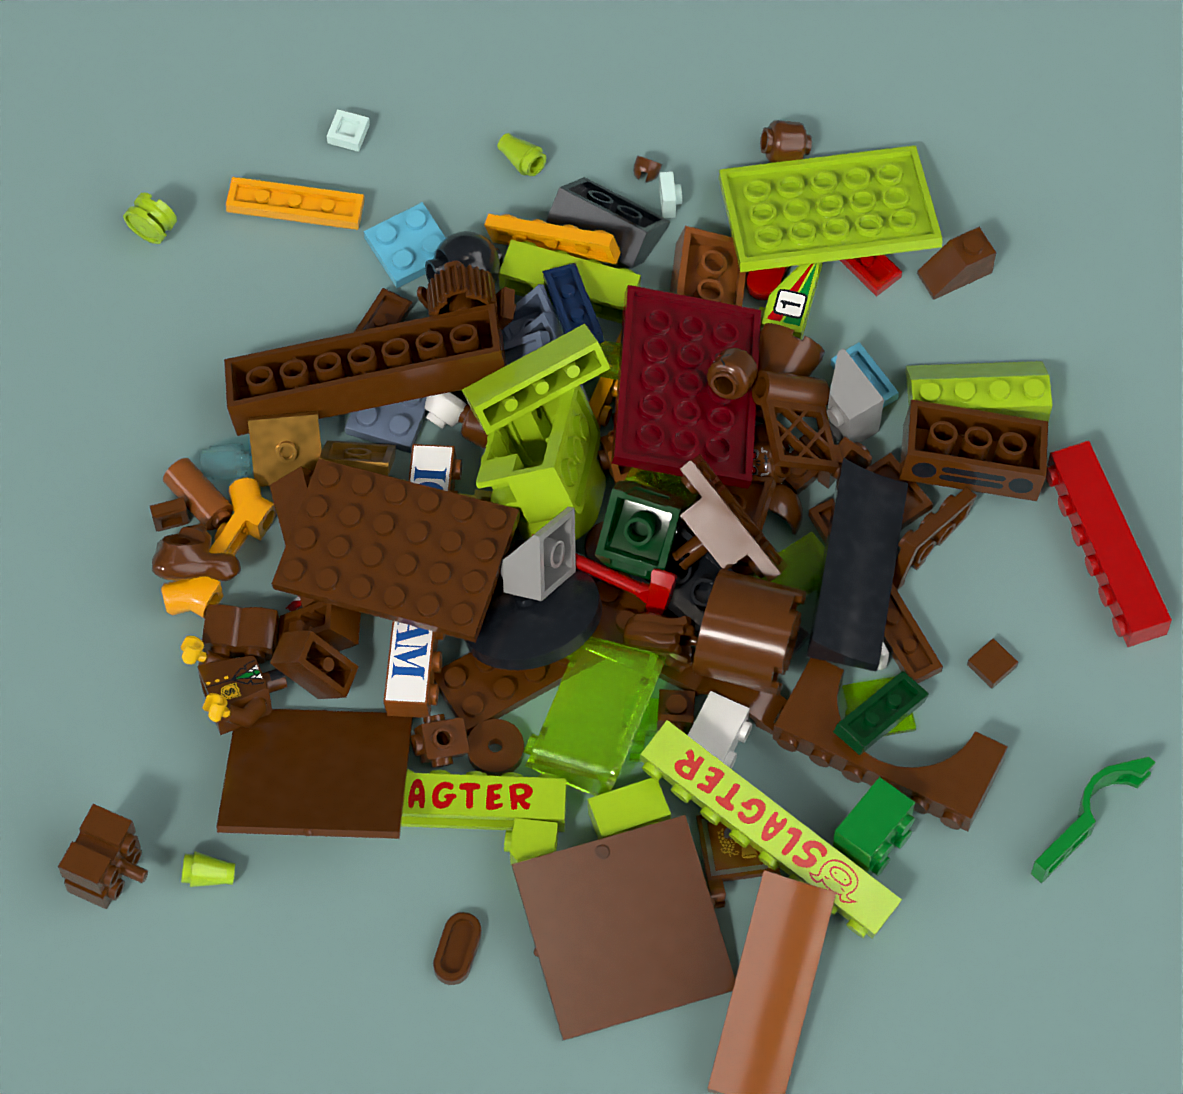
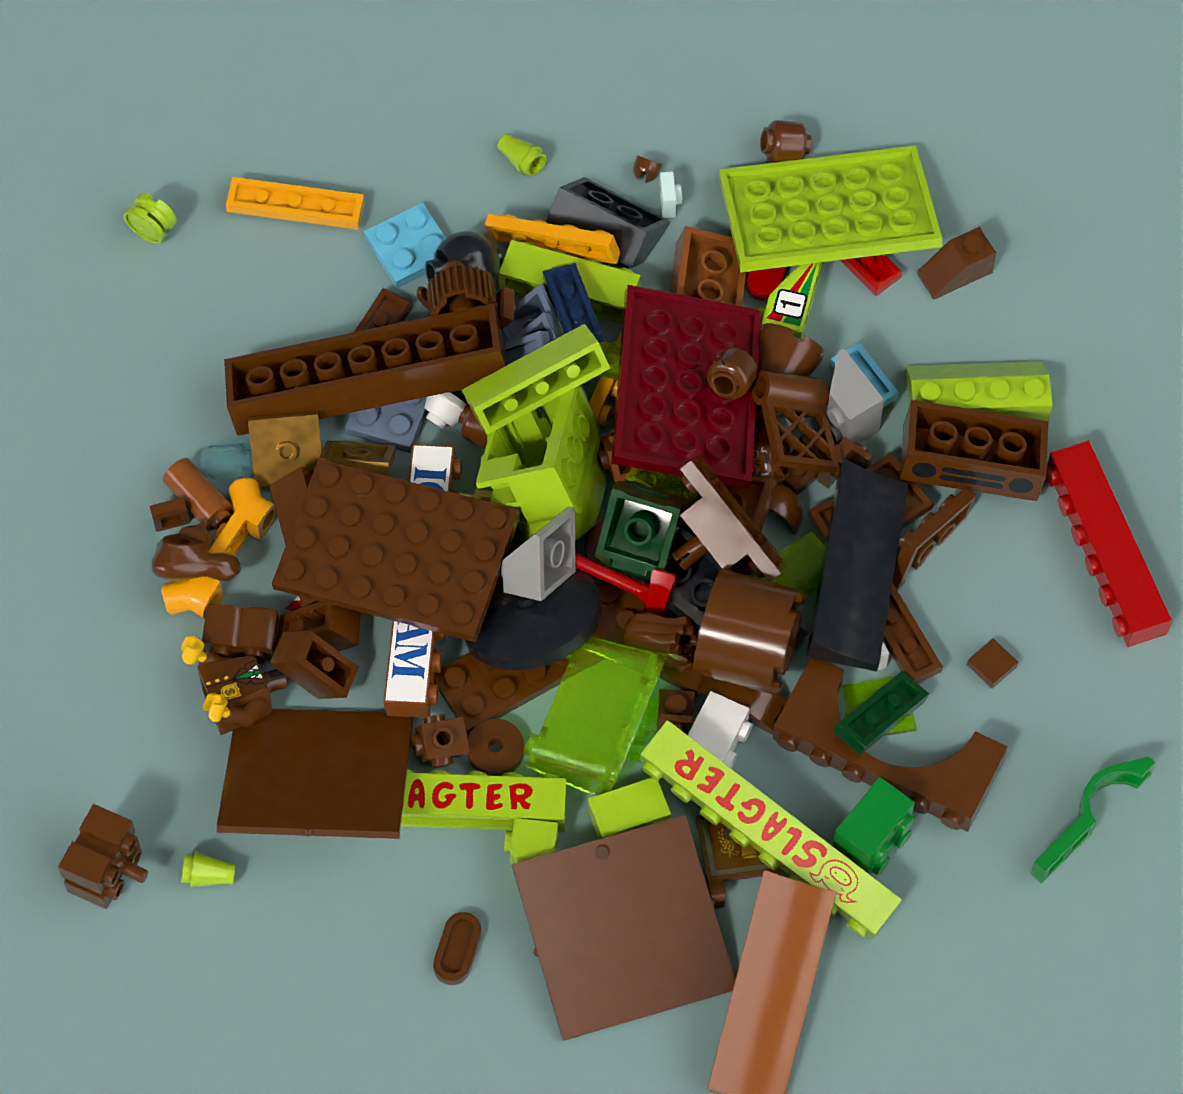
(348, 130): light aqua plate -> none

